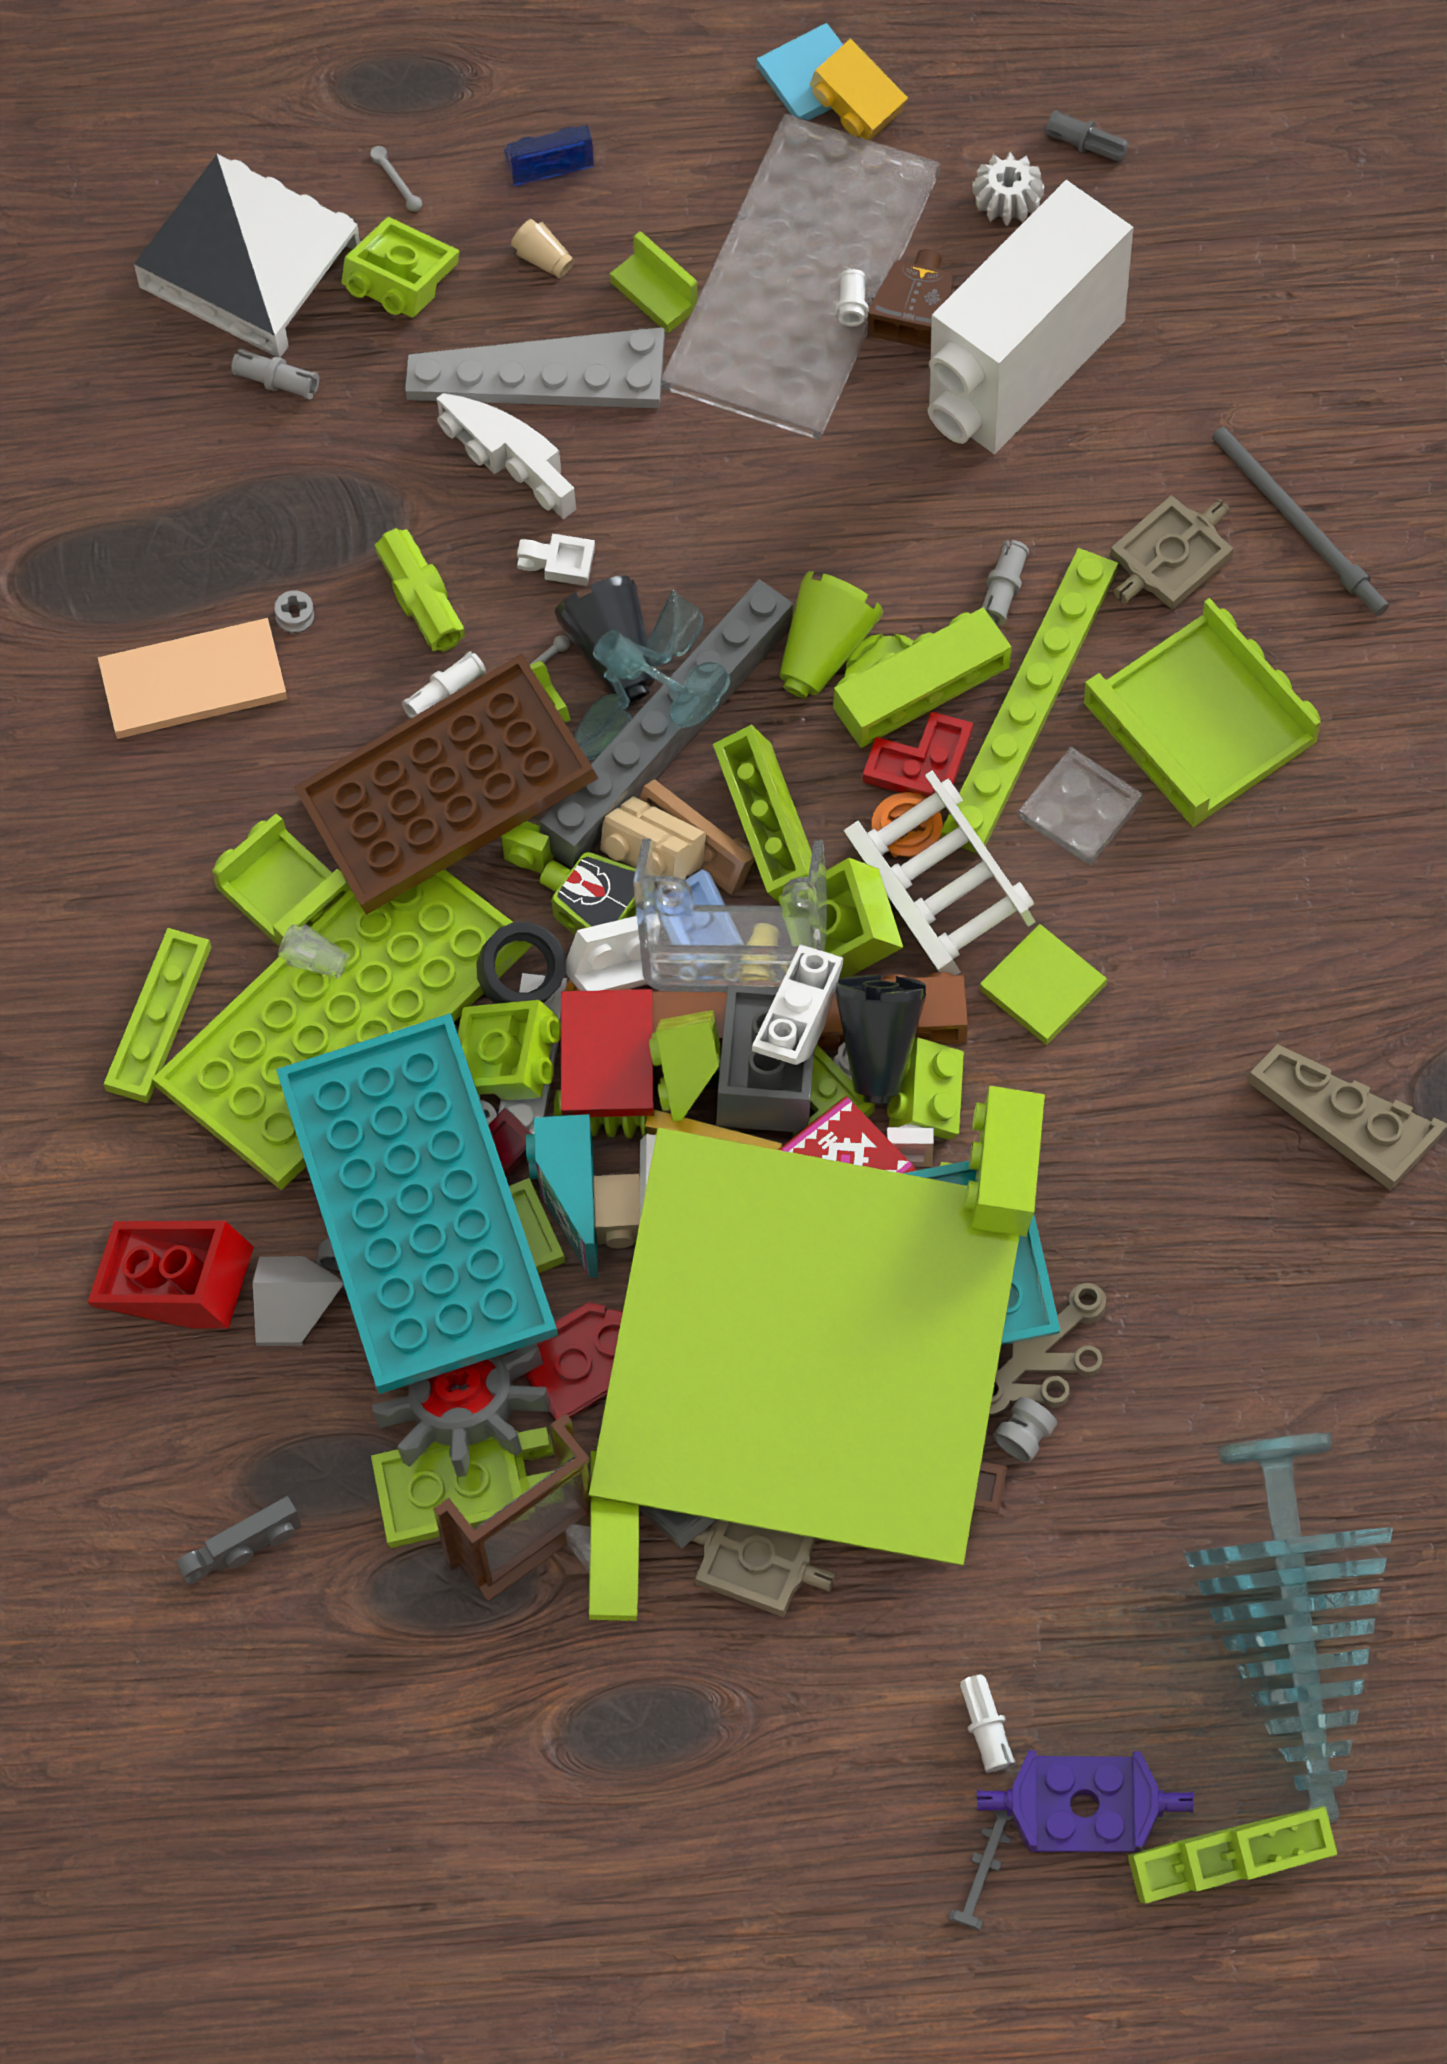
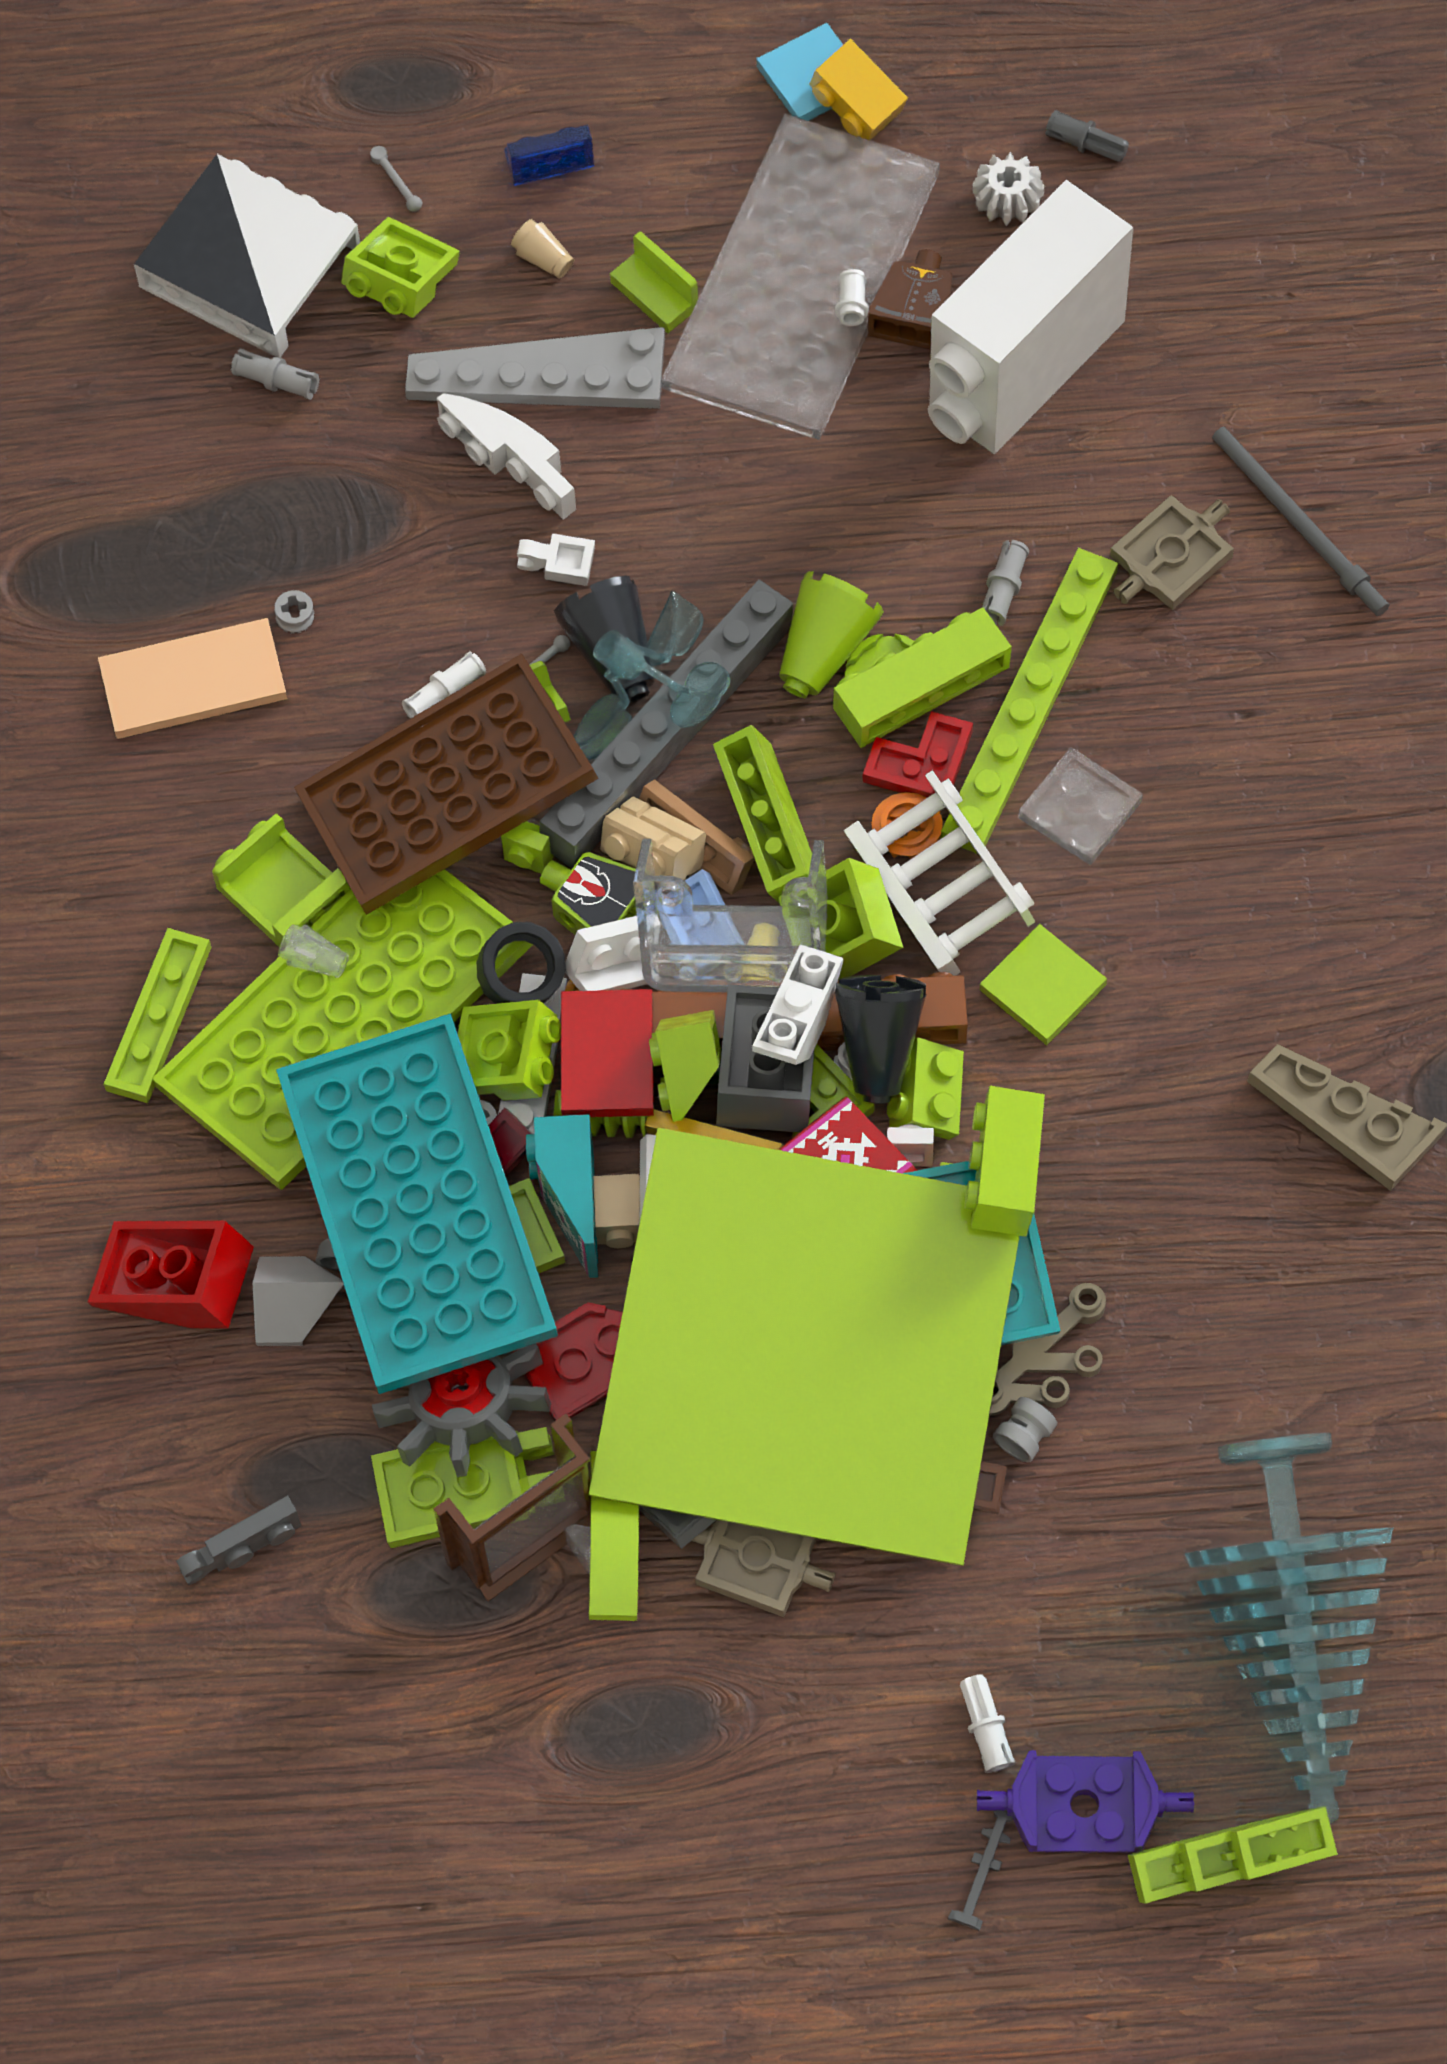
(419, 590): lime piece -> none
(1204, 714): lime panel -> none

